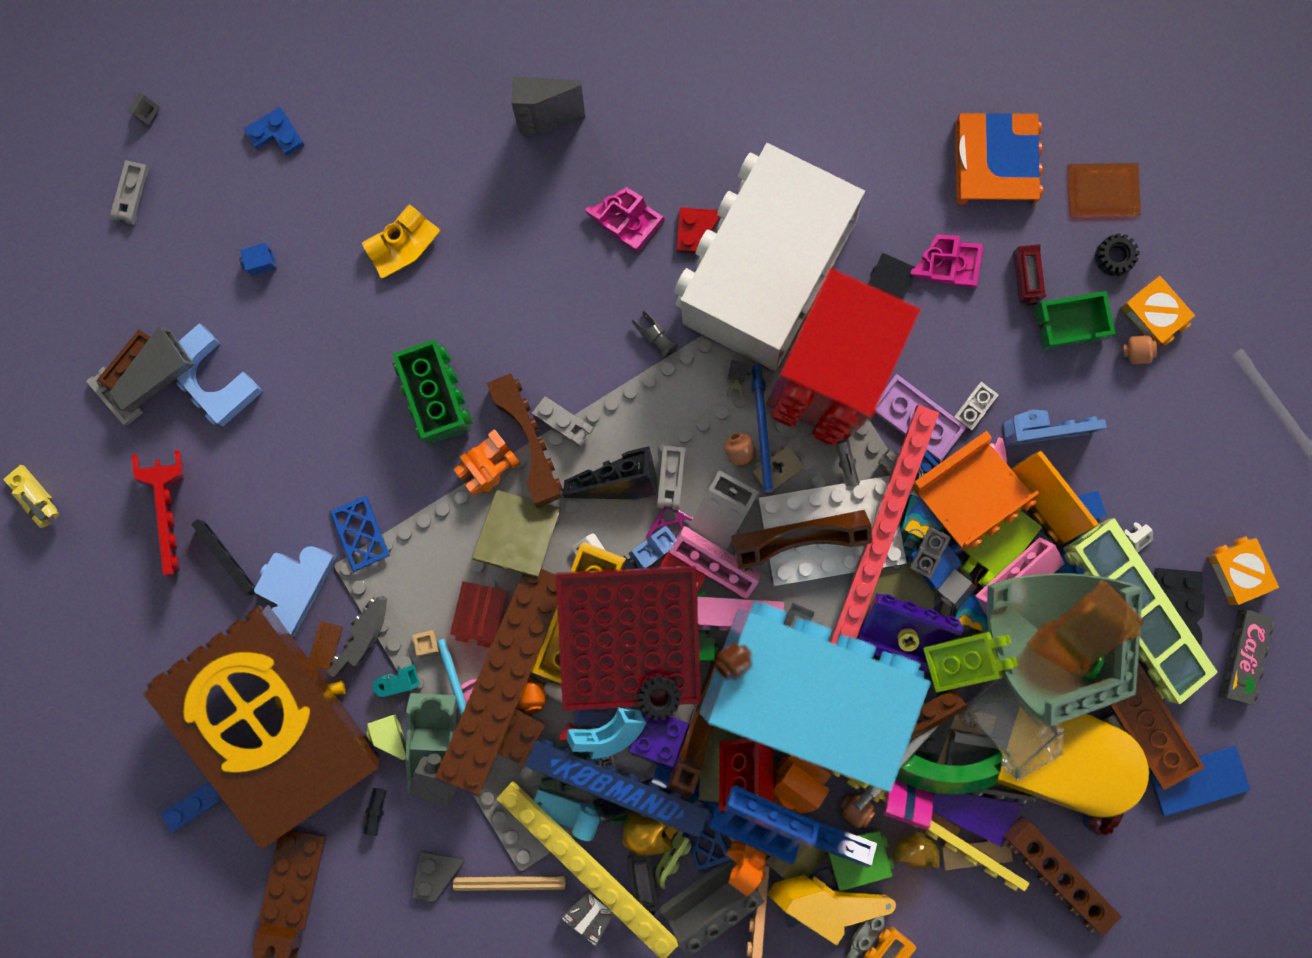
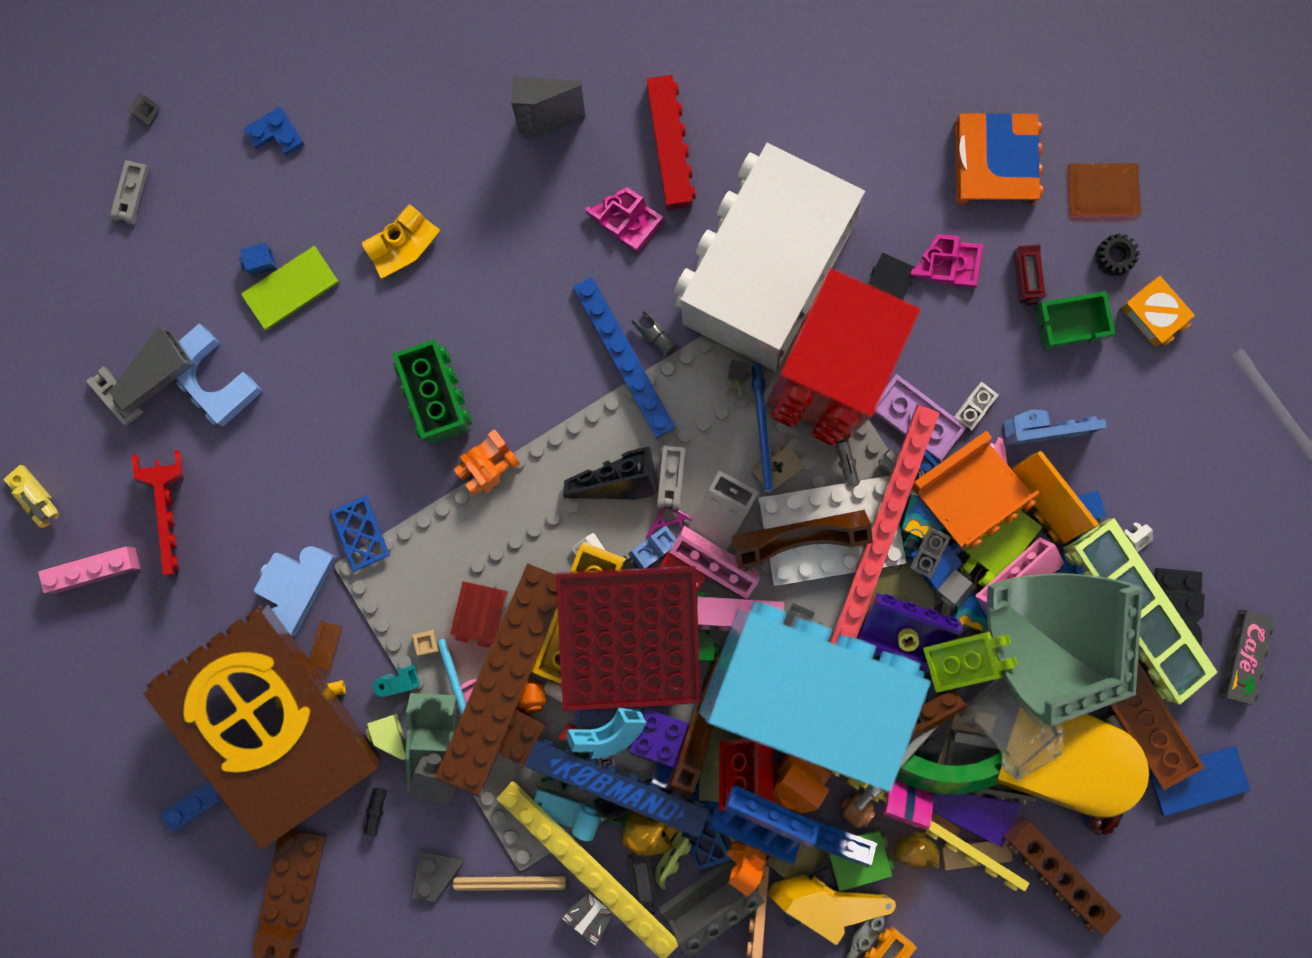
(89, 570): none -> bright pink brick
(123, 360): reddish brown tile -> none
(224, 556): black tile -> none
(290, 288): none -> lime tile
(366, 631): dark grey slope -> none
(516, 534): olive piece -> none
(540, 482): reddish brown arch -> none
(562, 421): light grey plate -> none
(624, 357): none -> blue plate
(659, 711): black tyre -> none
(669, 142): none -> red brick
(692, 226): red wing -> none
(733, 661): reddish brown head -> none
(740, 449): nougat head -> none
(1087, 630): clear orange windscreen -> none
(1093, 673): green piece -> none
(1140, 350): nougat head -> none
(1242, 570): light orange brick -> none

